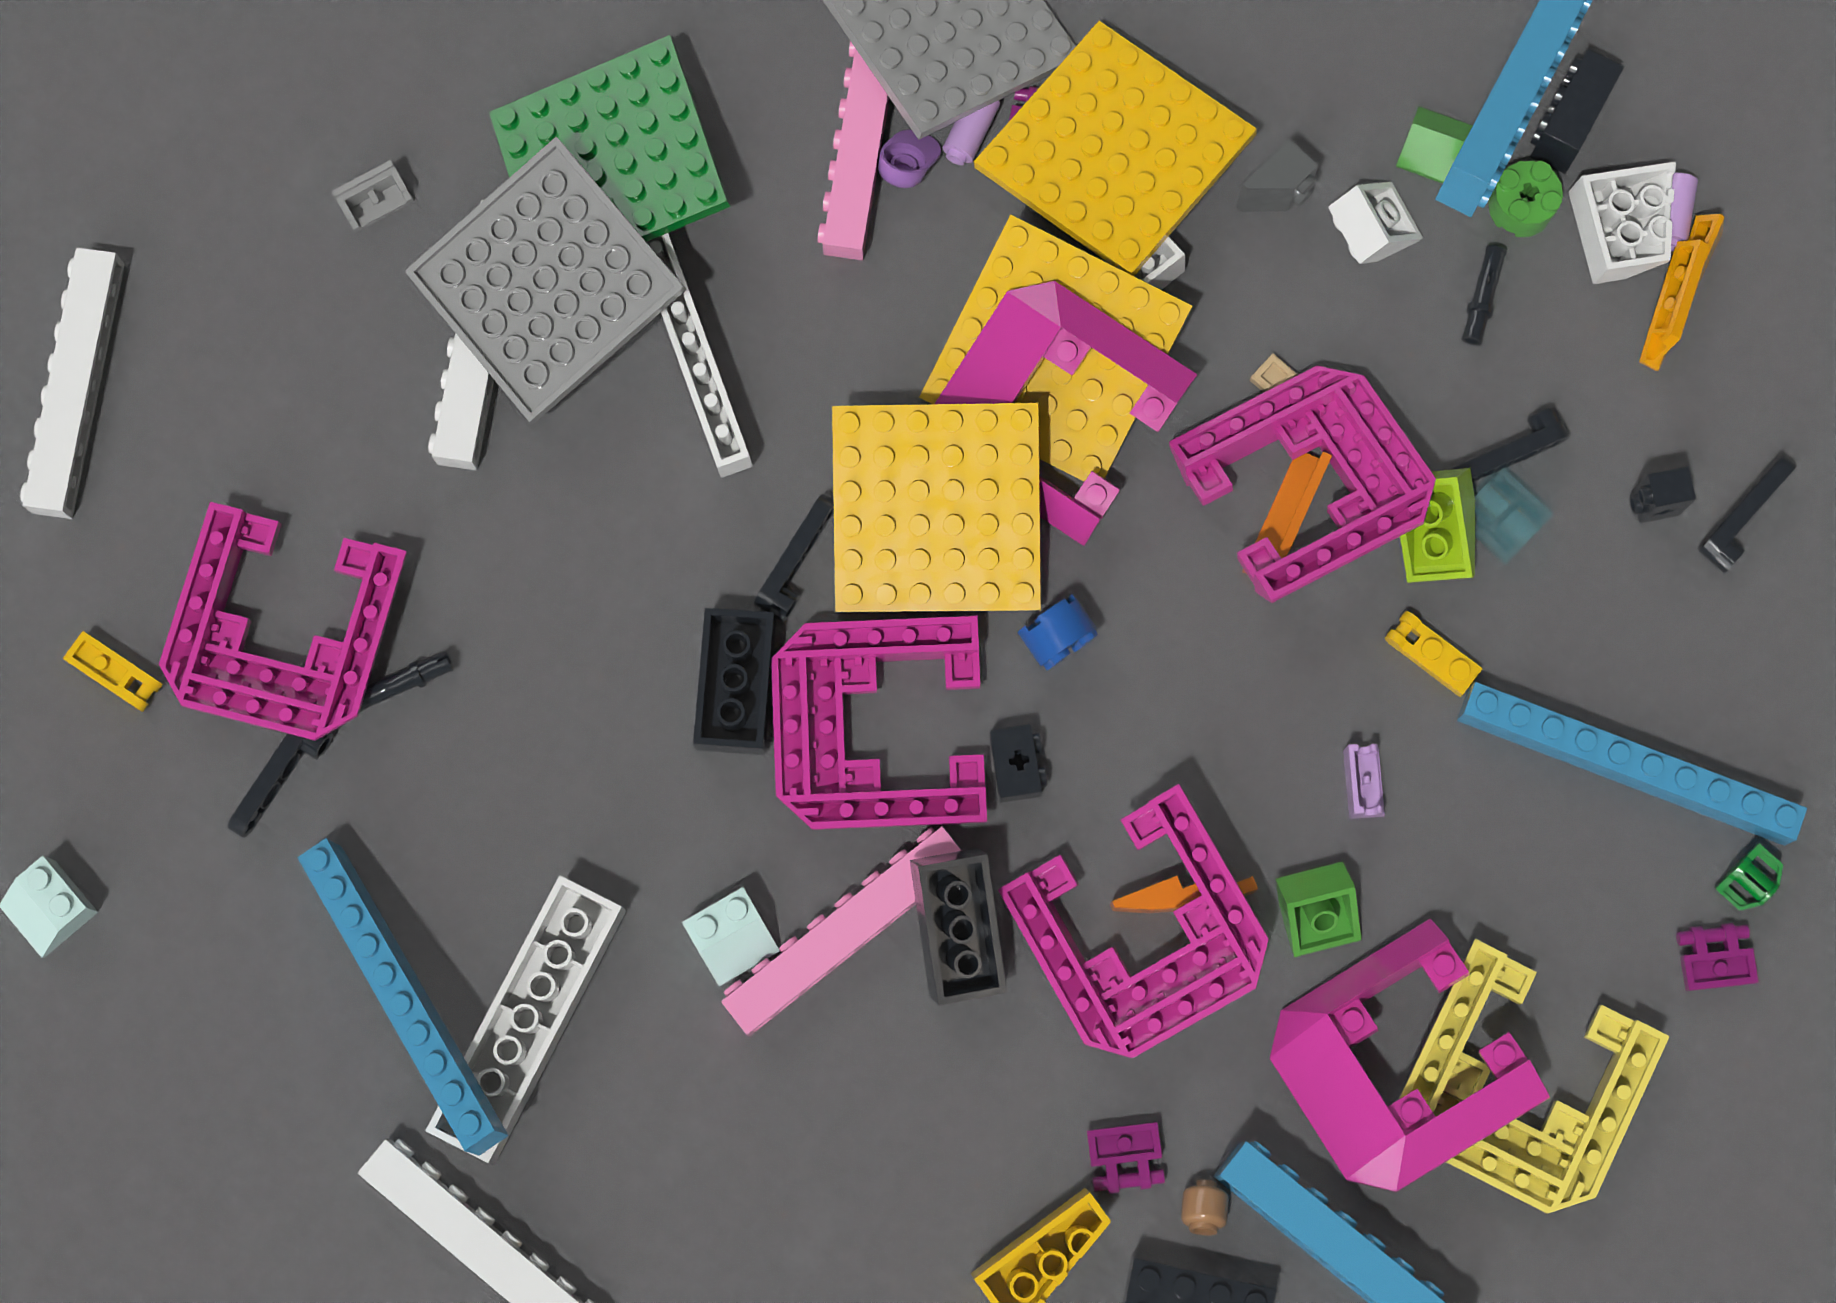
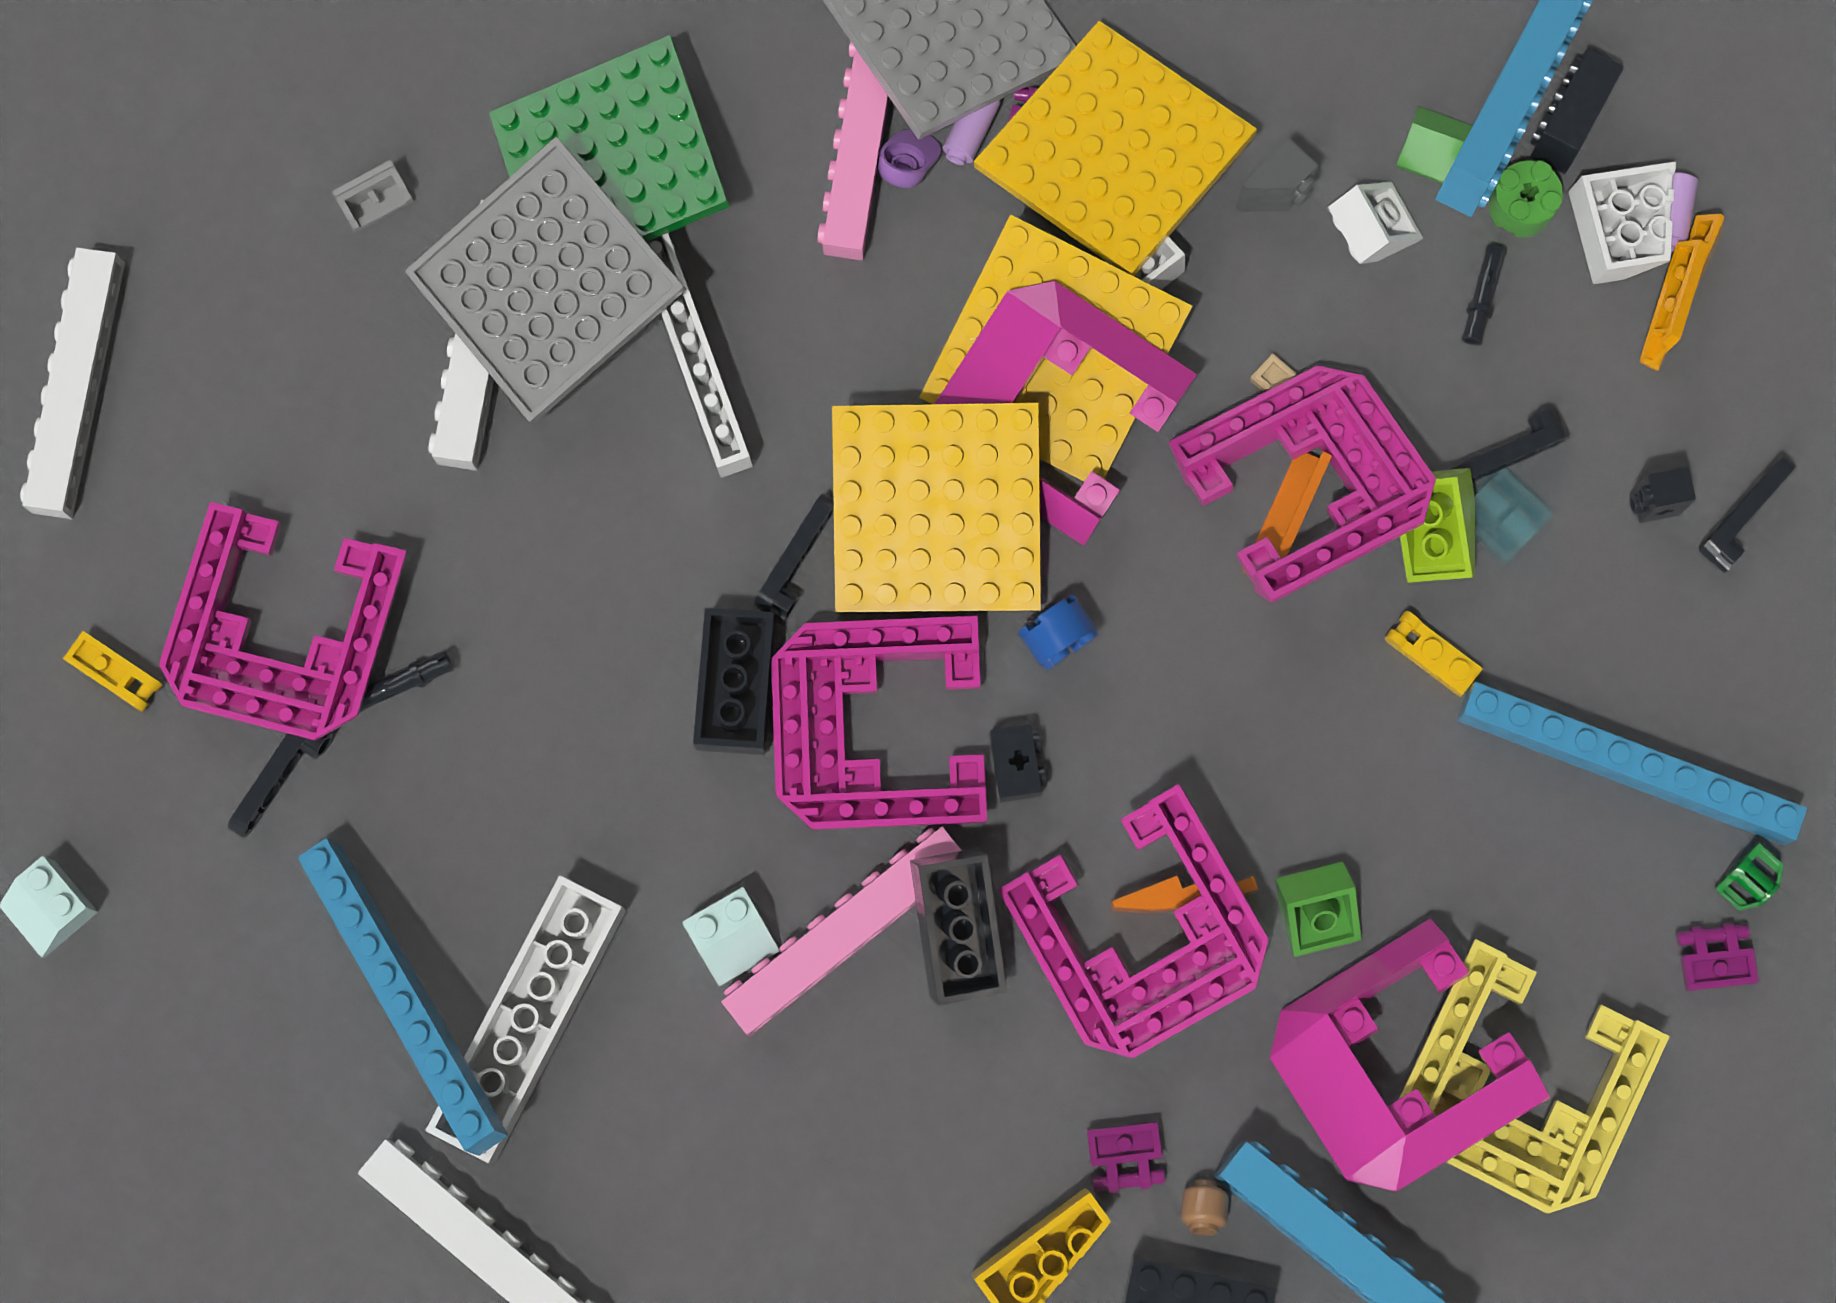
(1363, 781): lavender hinge -> none

